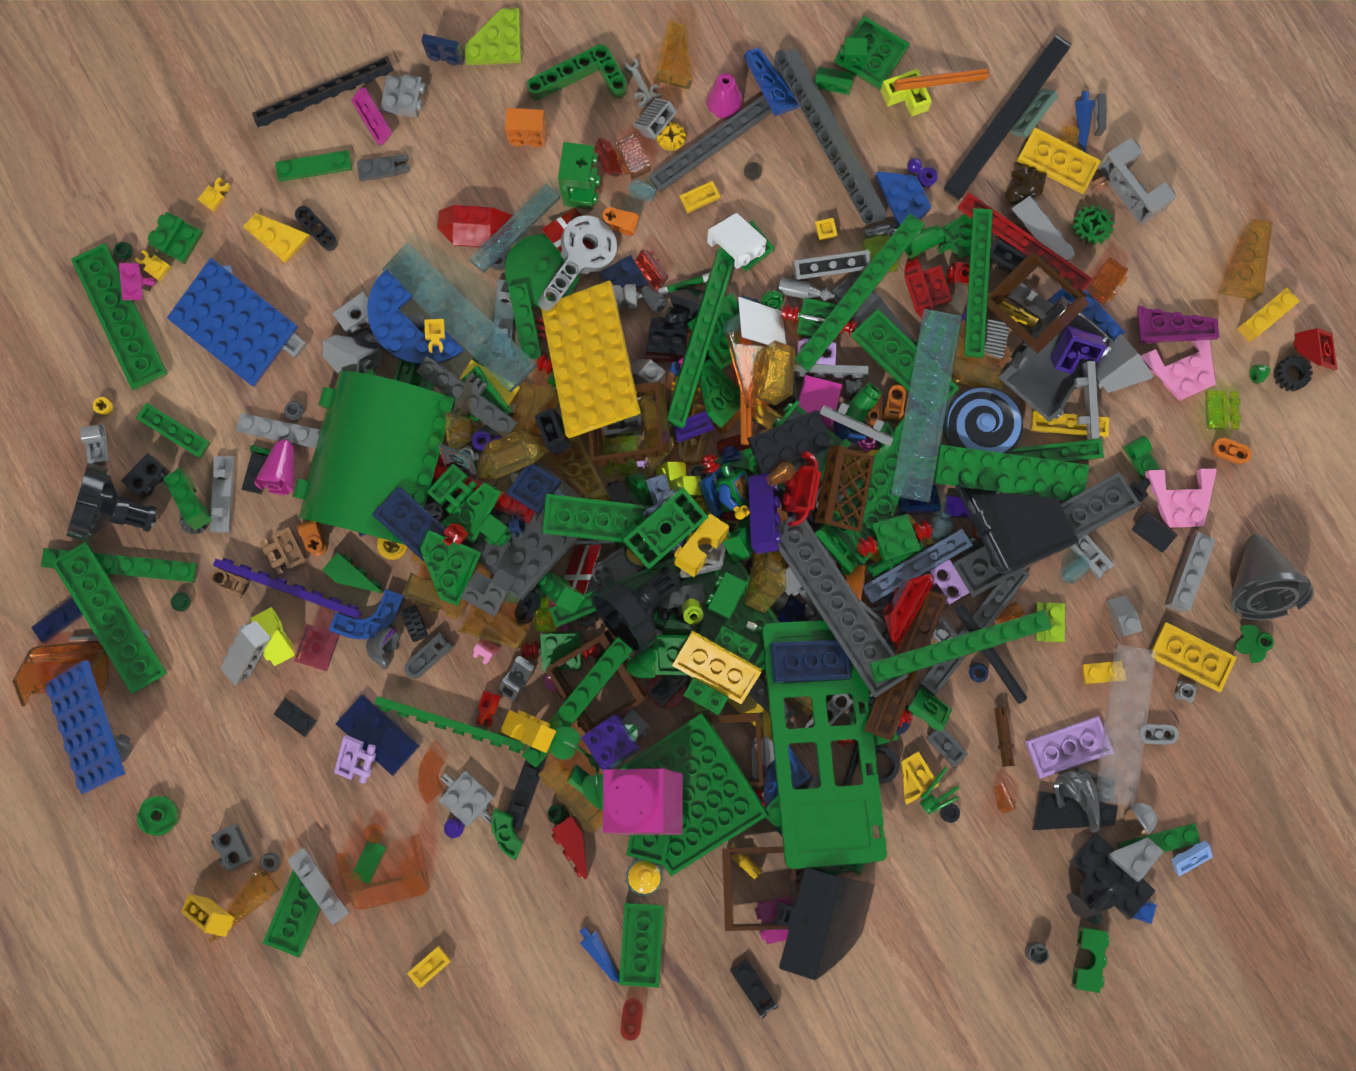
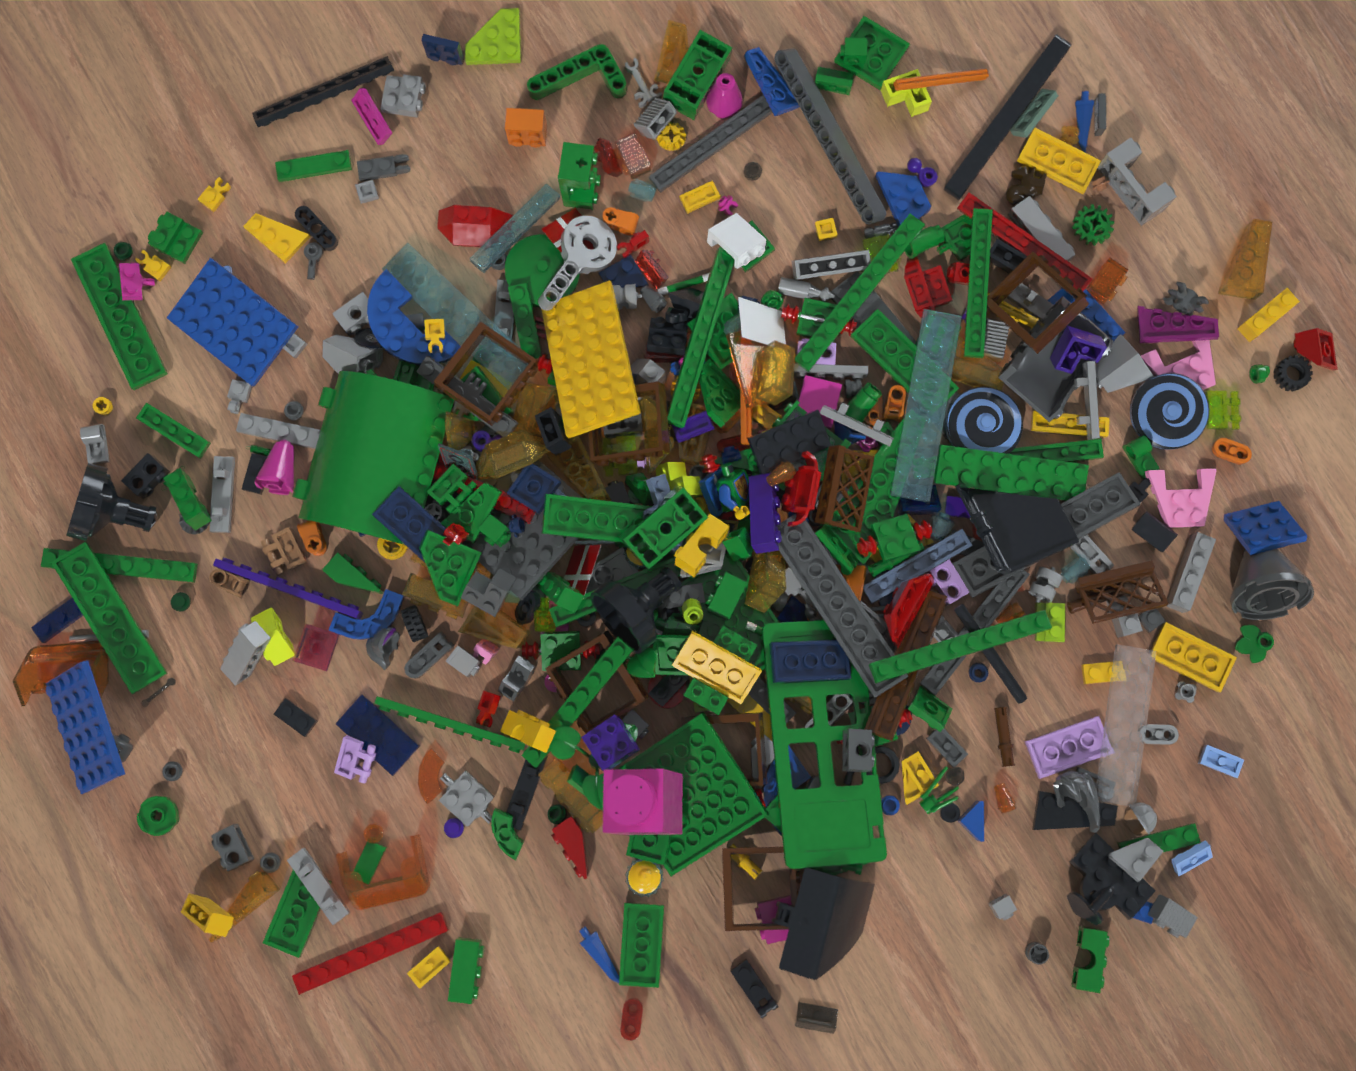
(167, 768): none -> dark grey plate
(170, 682): none -> clear smoke hinge
(238, 393): none -> light grey plate
(313, 253): none -> dark grey plate
(367, 191): none -> light grey tile
(370, 953): none -> red plate
(462, 355): none -> reddish brown window
(464, 662): none -> light grey slope
(465, 970): none -> green brick
(637, 241): none -> red plate
(687, 89): none -> green plate
(724, 204): none -> dark pink plate
(816, 1018): none -> clear smoke slope
(851, 760): none -> dark grey brick
(890, 805): none -> blue plate
(955, 776): none -> clear smoke plate
(973, 820): none -> blue slope
(1003, 907): none -> light grey plate
(1045, 585): none -> light grey wheel
(1076, 606): none -> reddish brown pin
(1112, 579): none -> reddish brown fence
(1151, 619): none -> dark grey plate
(1169, 411): none -> dish
(1173, 916): none -> light grey brick
(1185, 300): none -> dark grey pin
(1221, 761): none -> light blue plate
(1265, 527): none -> blue plate

